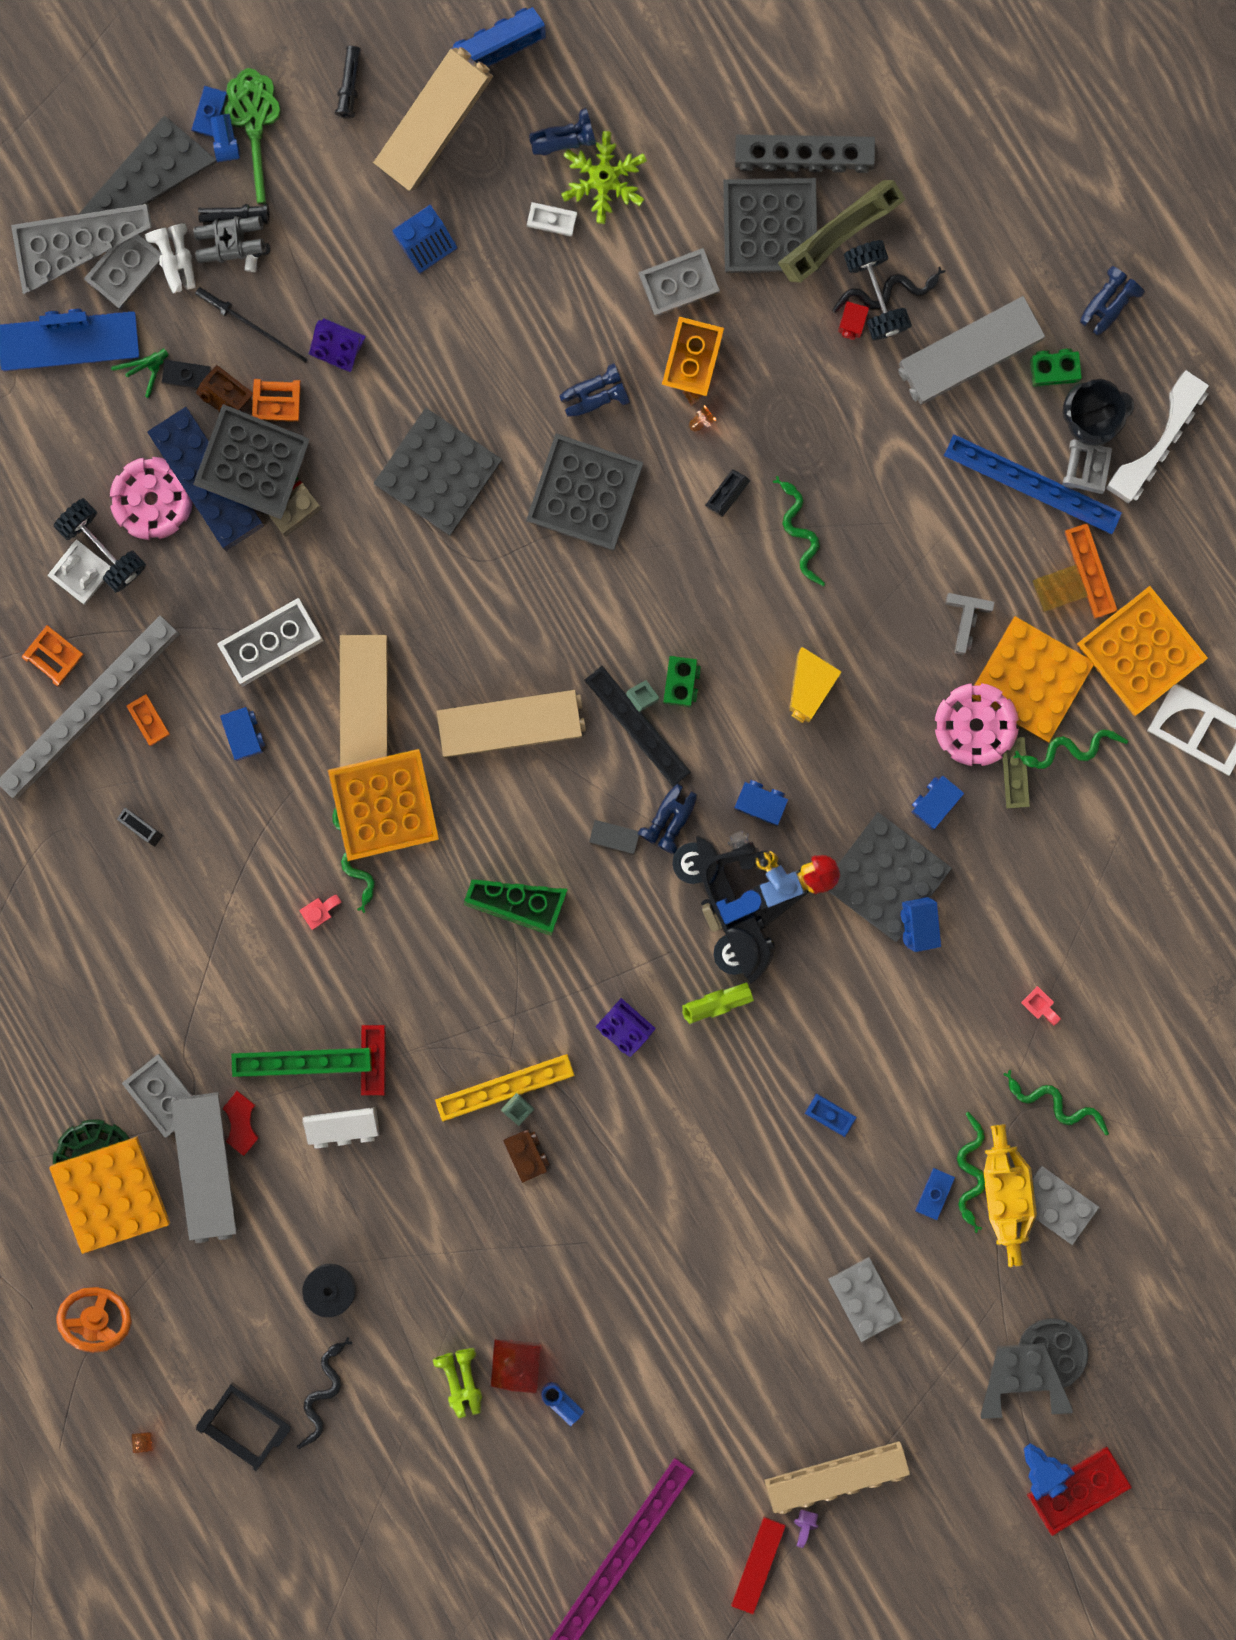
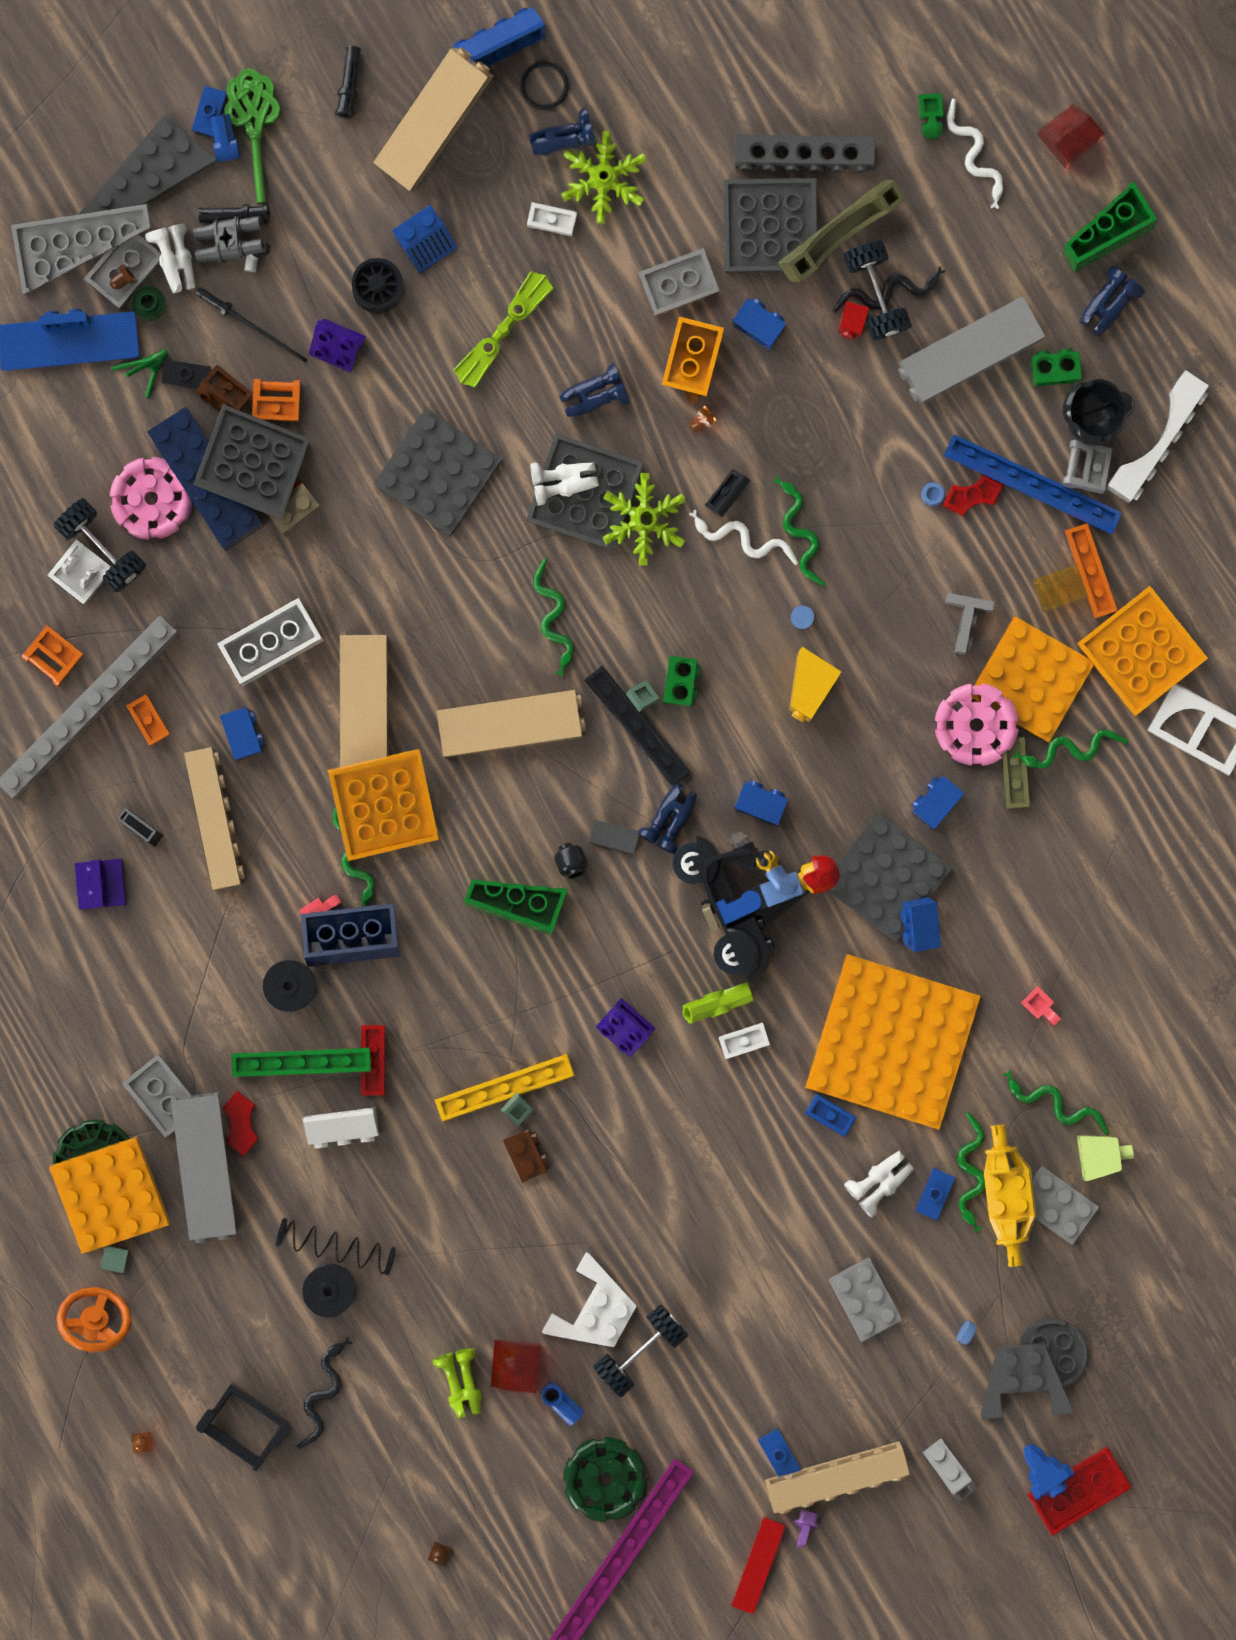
(100, 884): none -> dark purple bracket
(114, 1259): none -> sand green tile
(122, 278): none -> reddish brown piece
(148, 303): none -> dark green plate
(213, 818): none -> tan brick
(281, 1234): none -> black piece
(289, 985): none -> black wheel
(350, 935): none -> dark blue slope
(377, 285): none -> black wheel
(439, 1553): none -> reddish brown piece
(529, 296): none -> lime piece
(538, 106): none -> black tyre
(566, 658): none -> green animal
(569, 476): none -> white piece
(570, 861): none -> black head
(600, 1493): none -> dark green plate
(603, 1313): none -> white wing
(615, 1375): none -> black axle
(651, 515): none -> lime piece
(702, 527): none -> white animal
(744, 1040): none -> white plate
(759, 323): none -> blue brick
(779, 1453): none -> blue plate
(802, 617): none -> medium blue tile
(880, 1174): none -> white piece
(892, 1041): none -> light orange plate
(931, 108): none -> green plate
(932, 494): none -> medium blue tile
(950, 1470): none -> light grey bracket
(966, 1332): none -> medium blue tile
(974, 151): none -> white animal
(982, 492): none -> red tile
(1071, 135): none -> clear red slope
(1101, 1155): none -> yellowish green torso
(1112, 228): none -> green wedge

